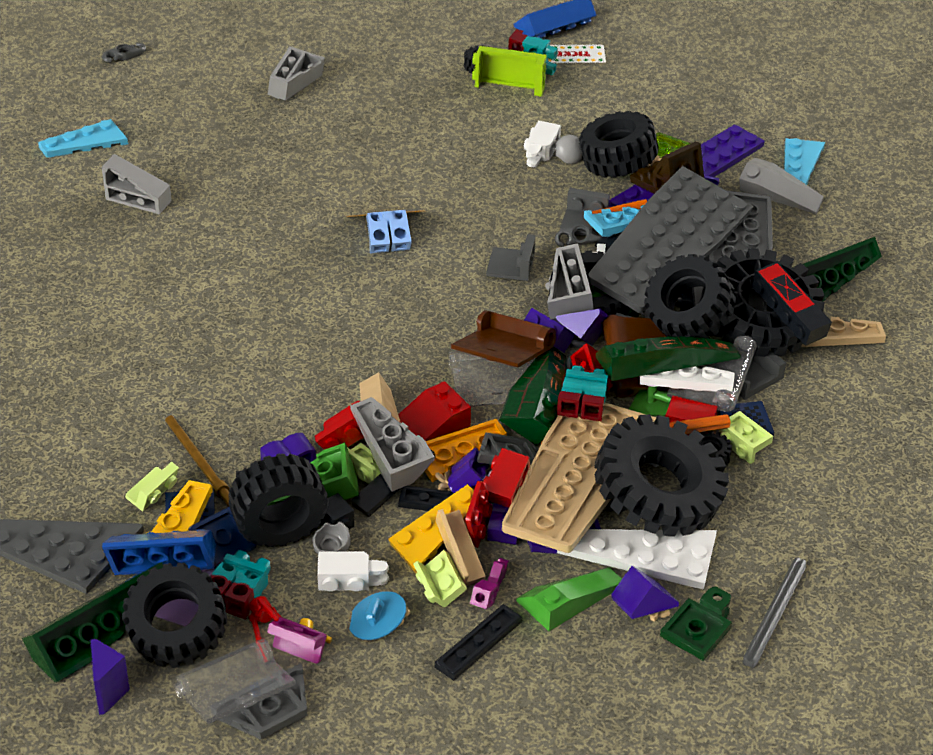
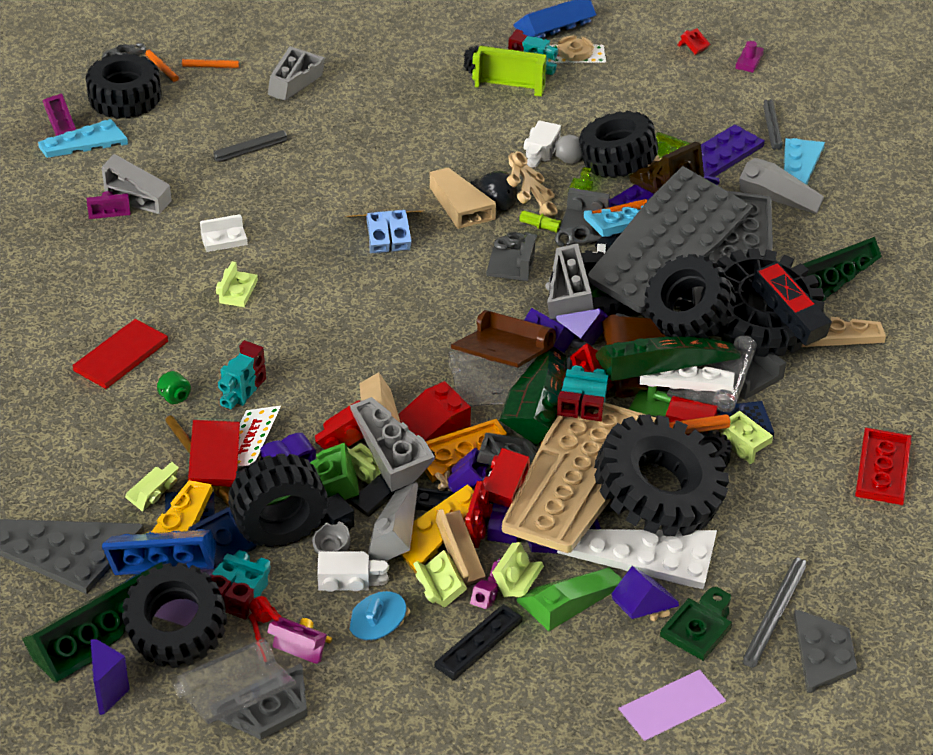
(58, 114): none -> magenta tile
(108, 205): none -> magenta tile
(120, 353): none -> red tile
(123, 85): none -> black tyre
(162, 66): none -> orange bar
(173, 387): none -> green head
(210, 63): none -> orange bar
(214, 452): none -> red tile
(223, 233): none -> white bracket
(235, 286): none -> yellowish green bracket
(242, 375): none -> teal hips
(250, 146): none -> dark grey axle
(253, 433): none -> white sticker
(394, 526): none -> light grey wedge
(461, 199): none -> tan slope
(496, 187): none -> black piece
(511, 240): none -> dark grey piece
(515, 571): none -> yellowish green bracket
(534, 183): none -> tan plant
(540, 221): none -> lime axle
(575, 49): none -> tan tile
(584, 182): none -> clear neon green plate
(672, 704): none -> lavender sticker
(694, 40): none -> red bracket
(749, 57): none -> magenta tile
(772, 124): none -> dark grey axle
(824, 650): none -> dark grey wing
(883, 466): none -> red tile

